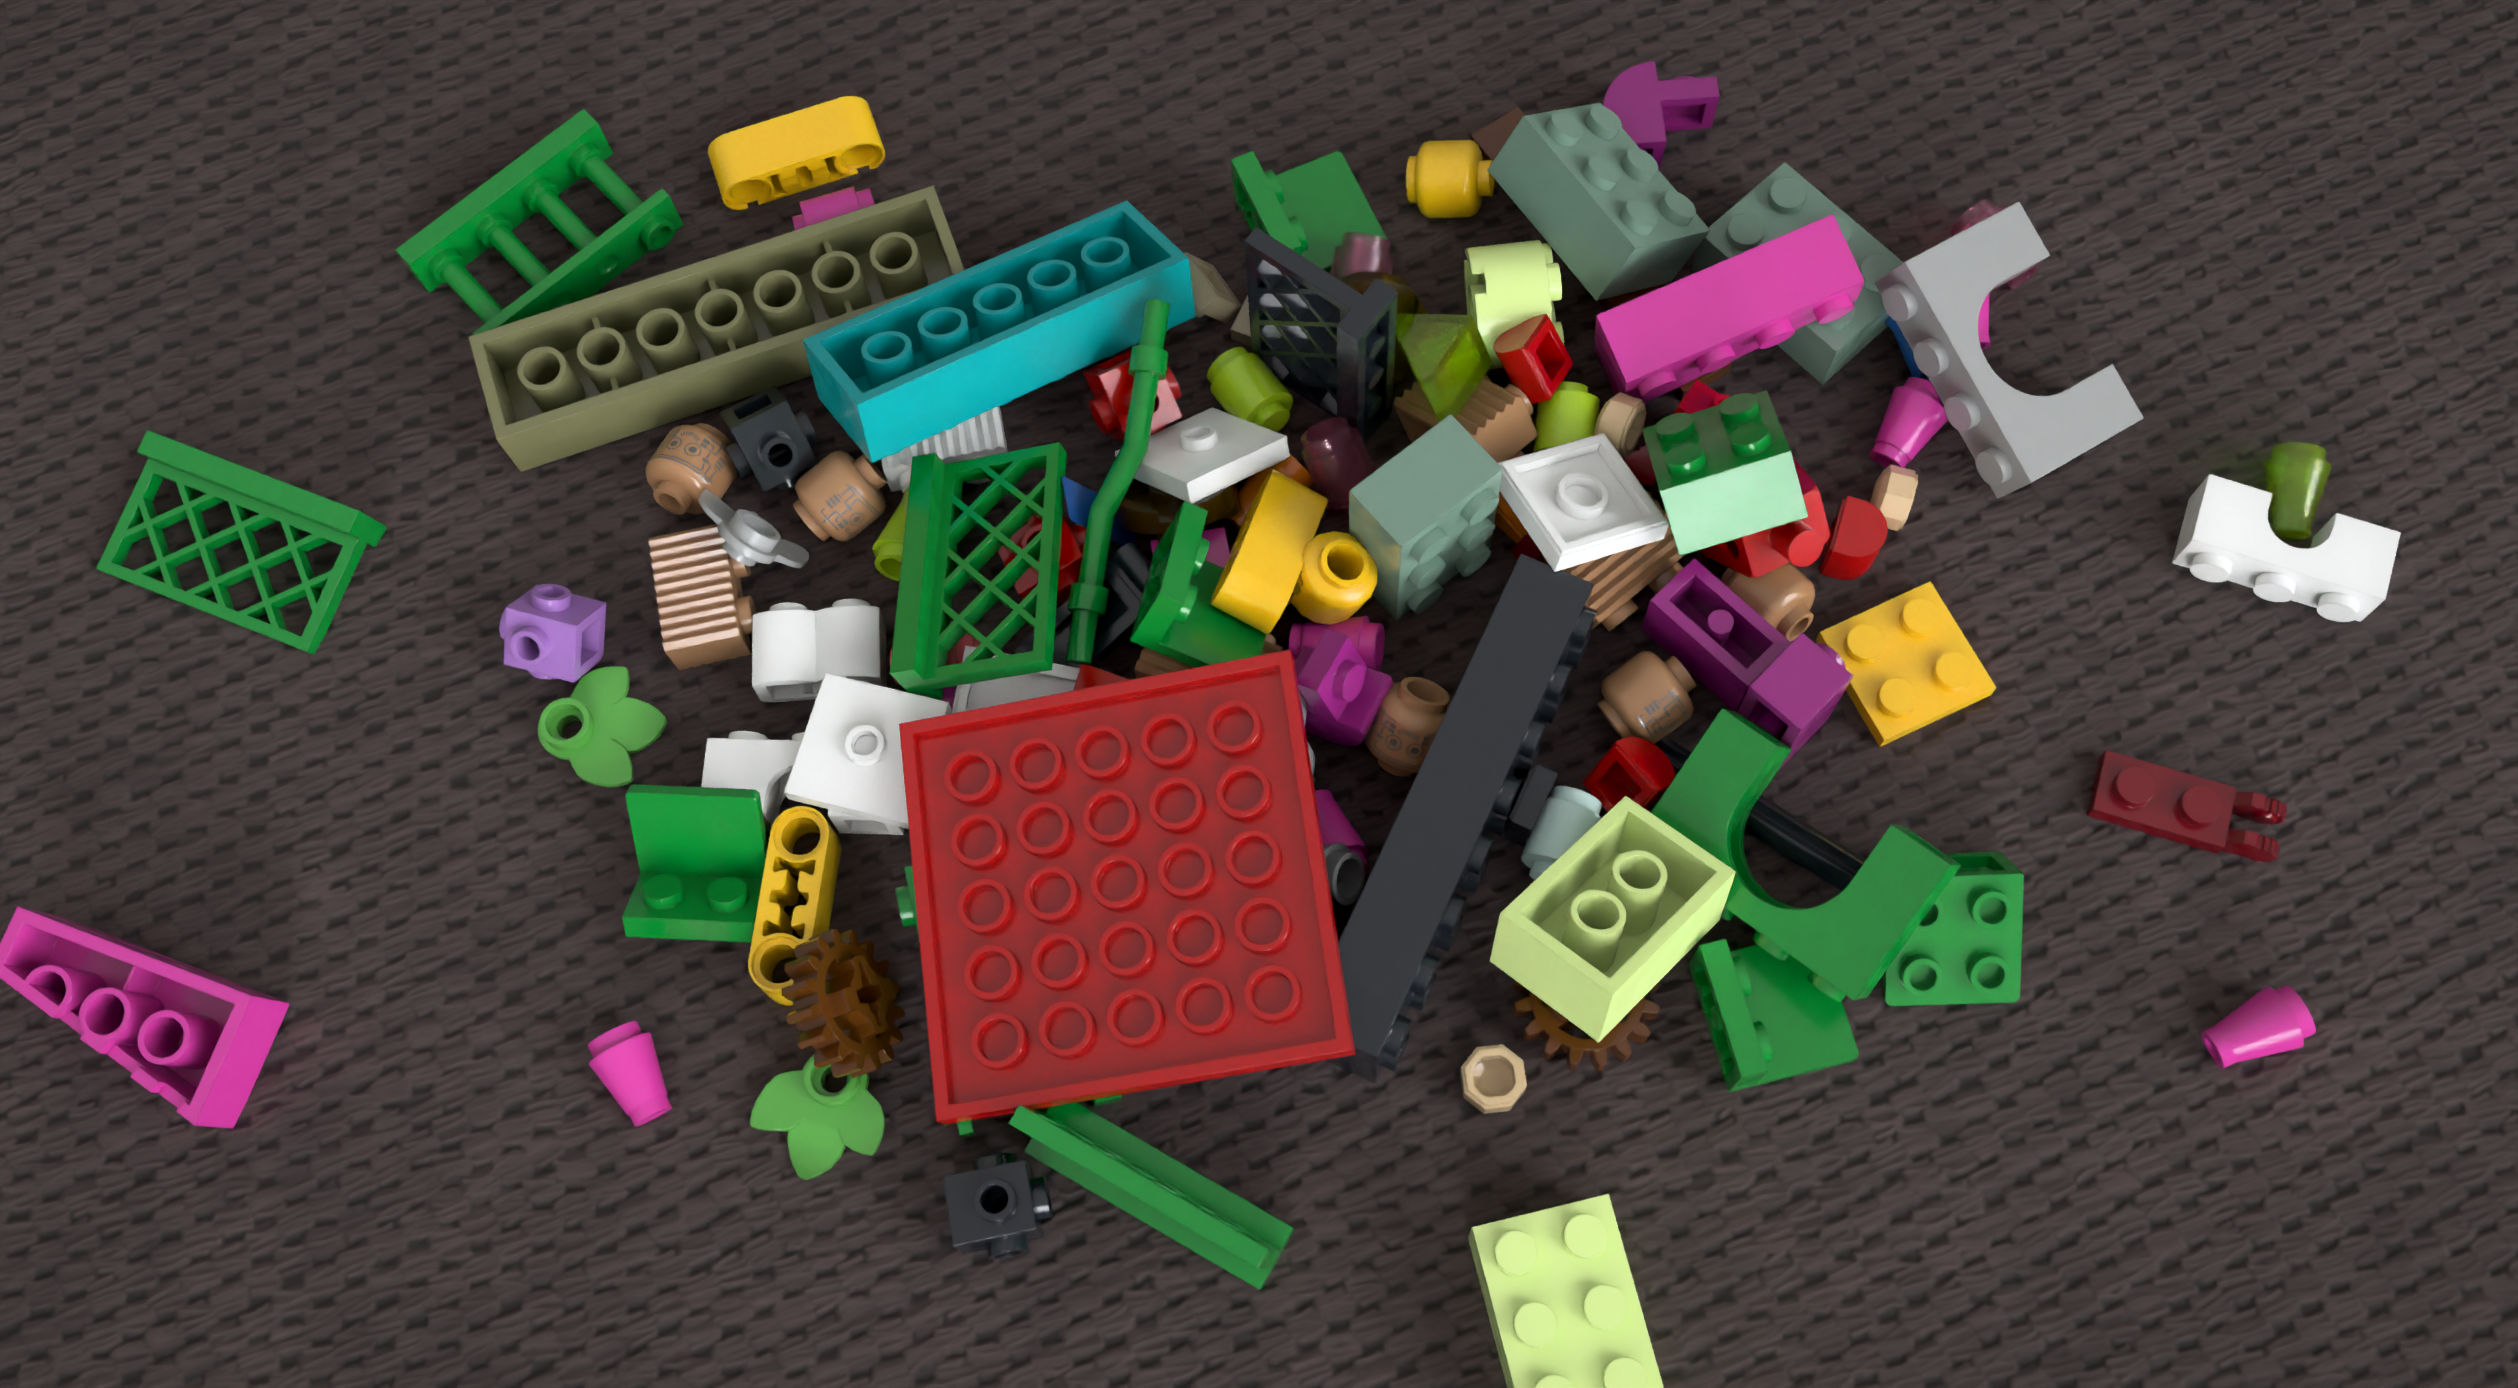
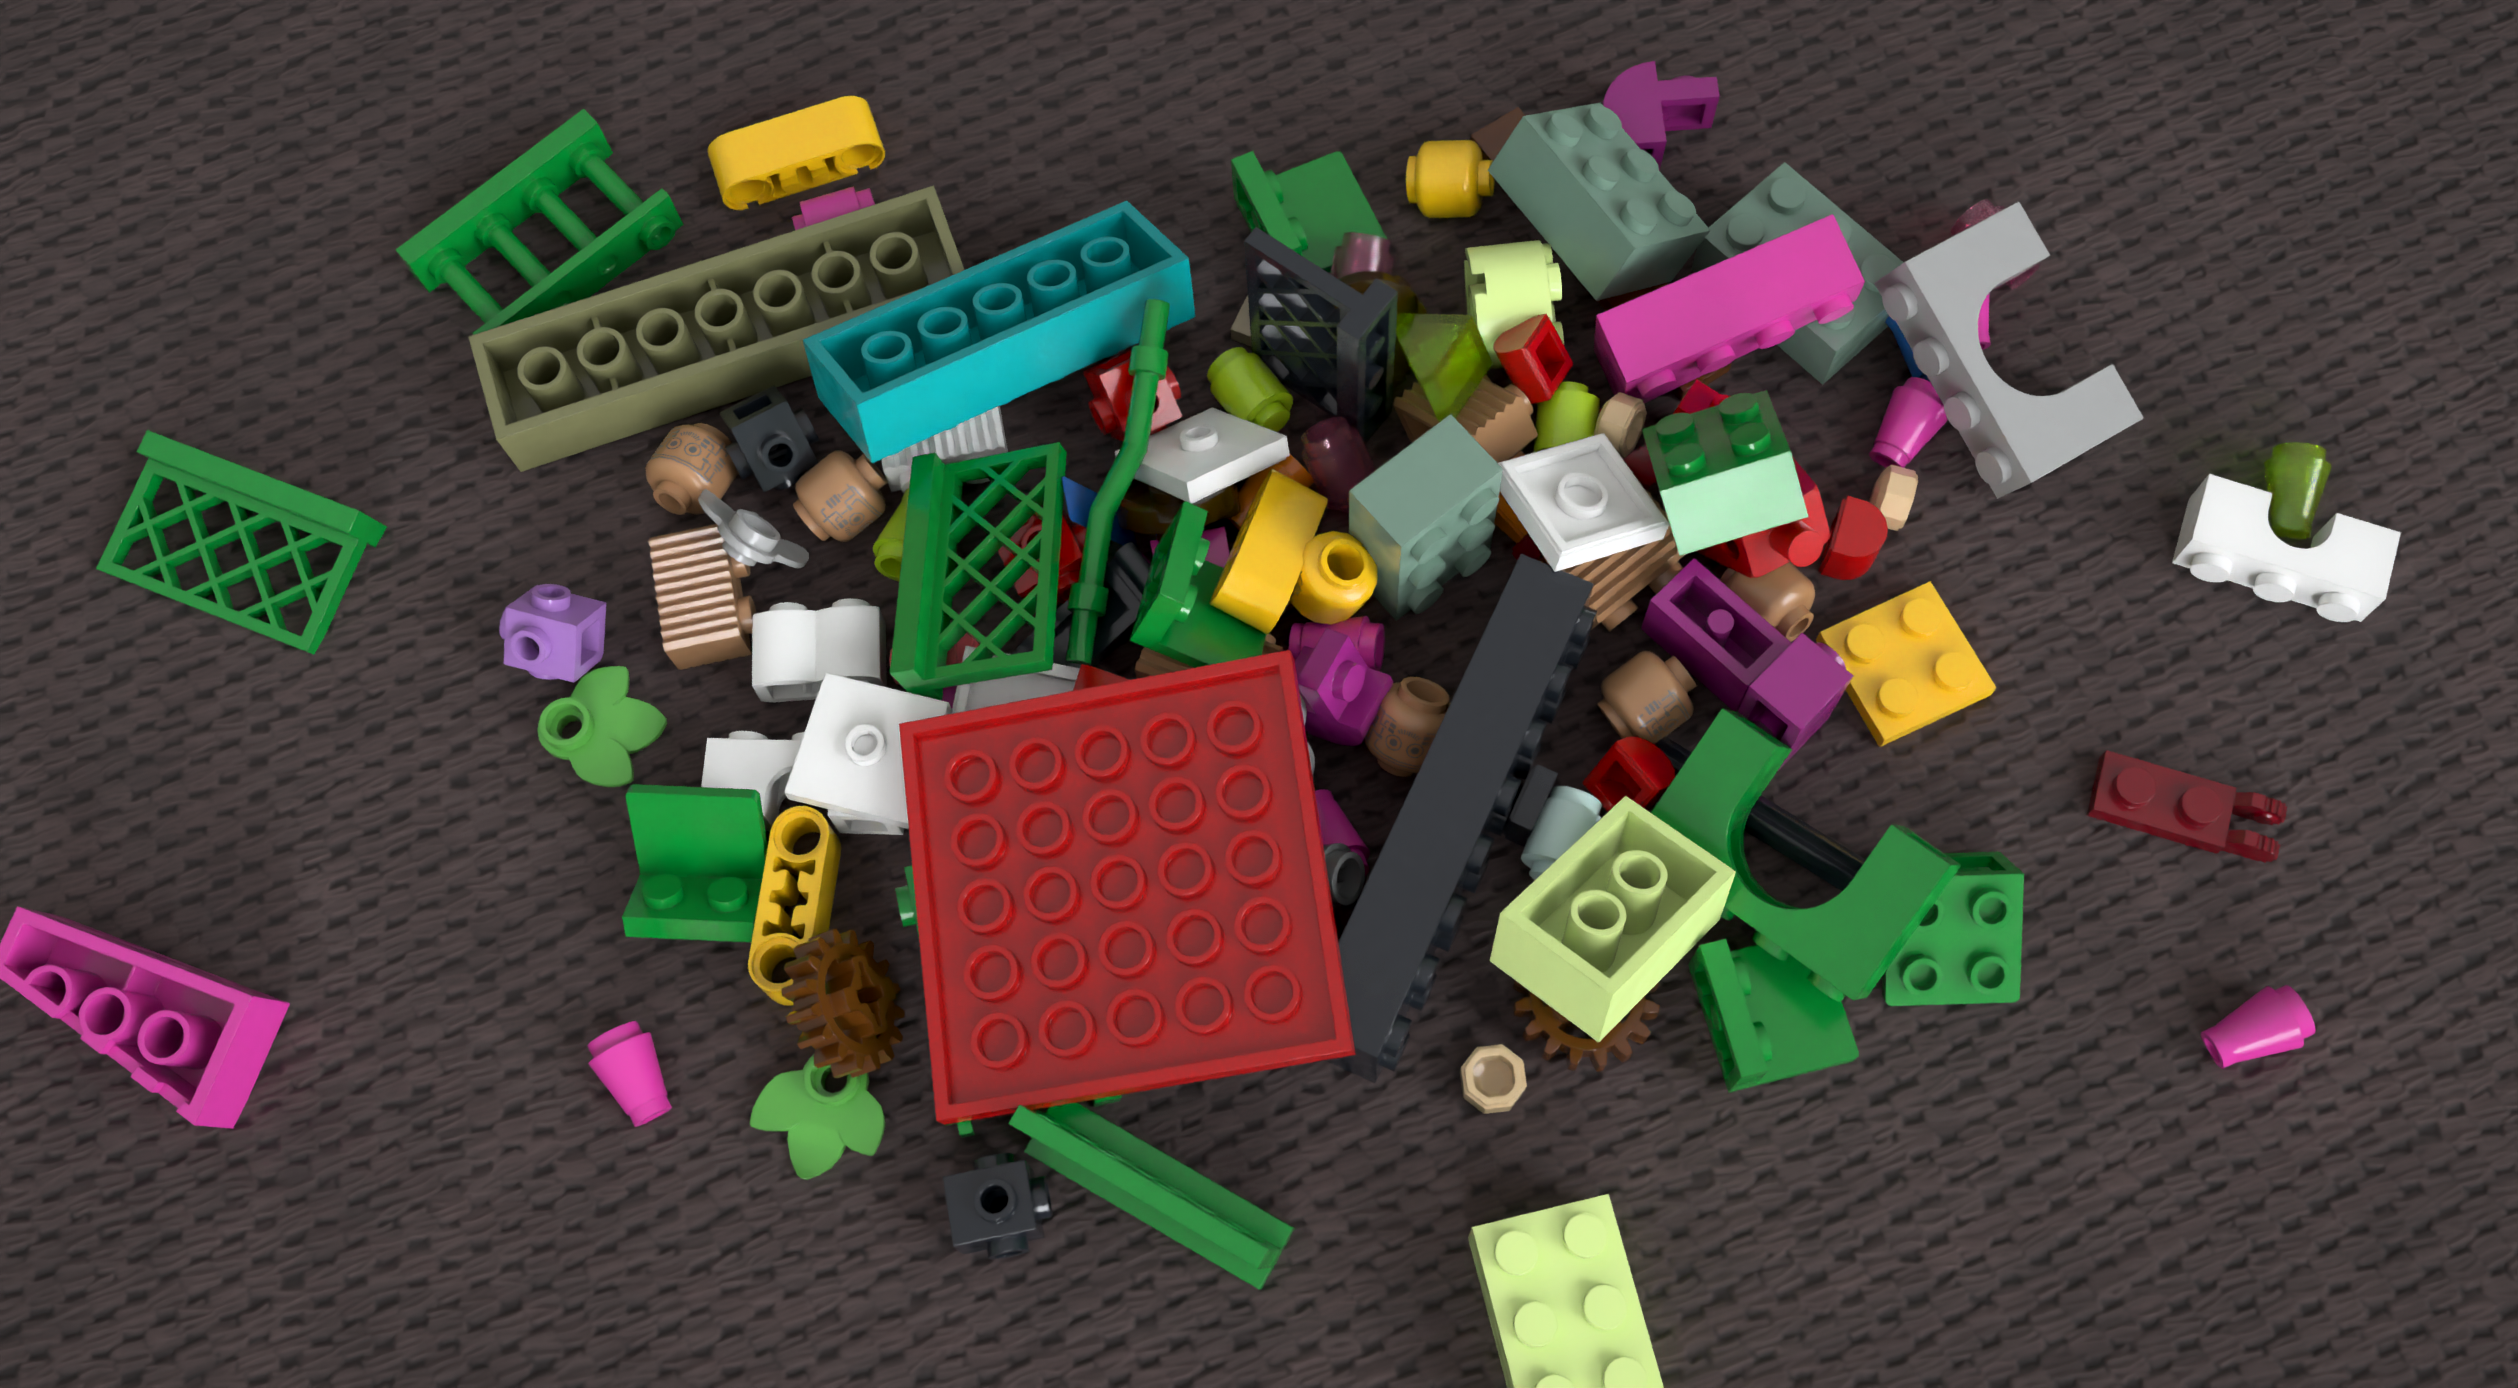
(1211, 292): dark tan plate -> none

